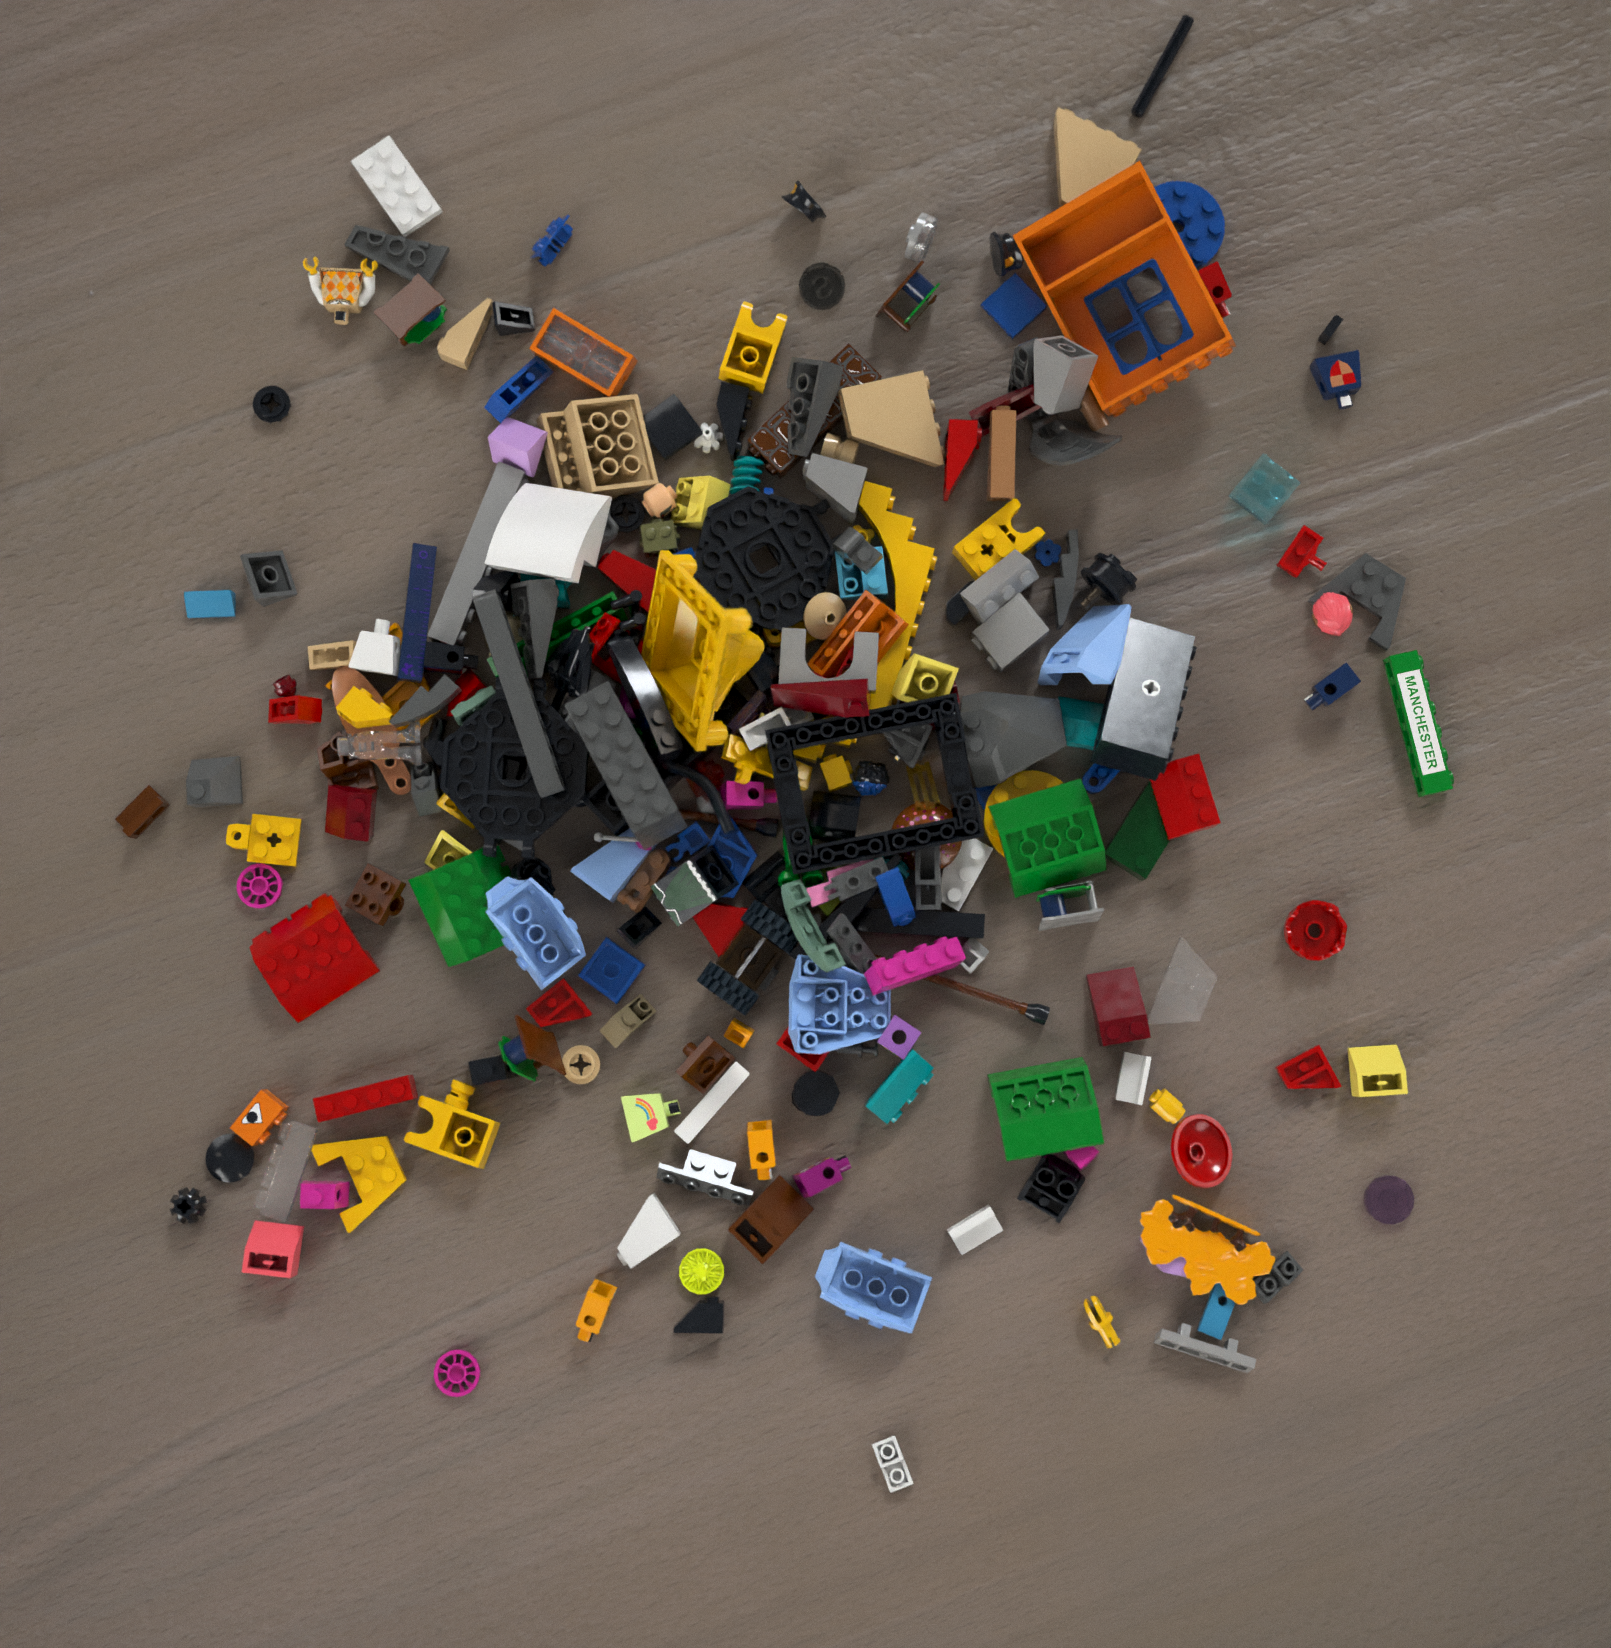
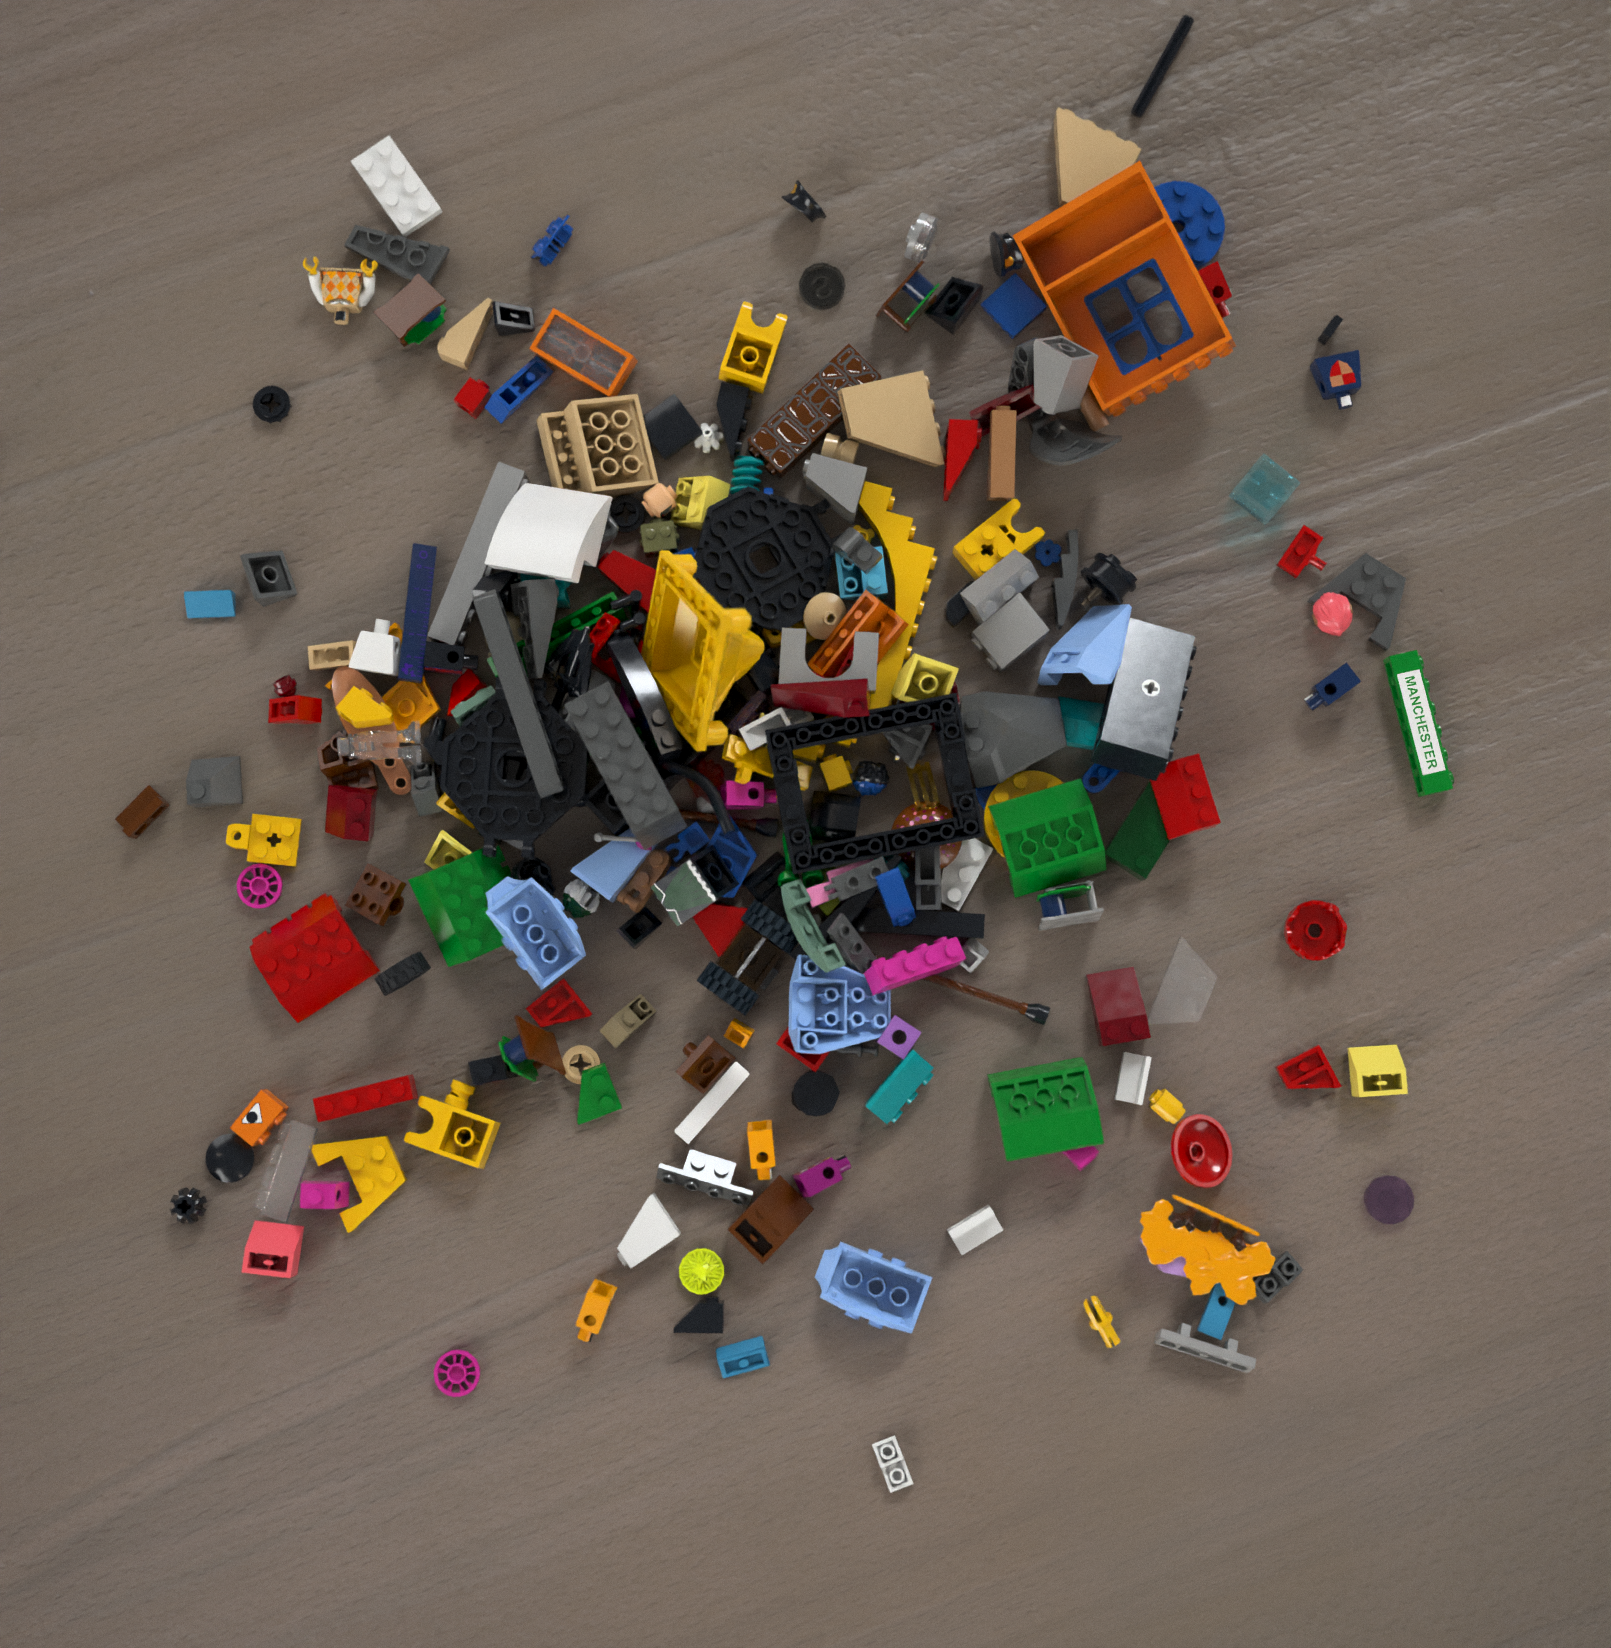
(402, 973): none -> black tyre
(426, 703): dark grey slope -> none
(473, 397): none -> red brick
(517, 445): lavender slope -> none
(579, 899): none -> white piece
(596, 1094): none -> green wing
(611, 970): blue tile -> none
(647, 1114): yellowish green torso -> none
(742, 1357): none -> dark azure slope
(812, 394): dark grey wedge -> none
(954, 303): none -> black slope
(1052, 1186): black slope -> none

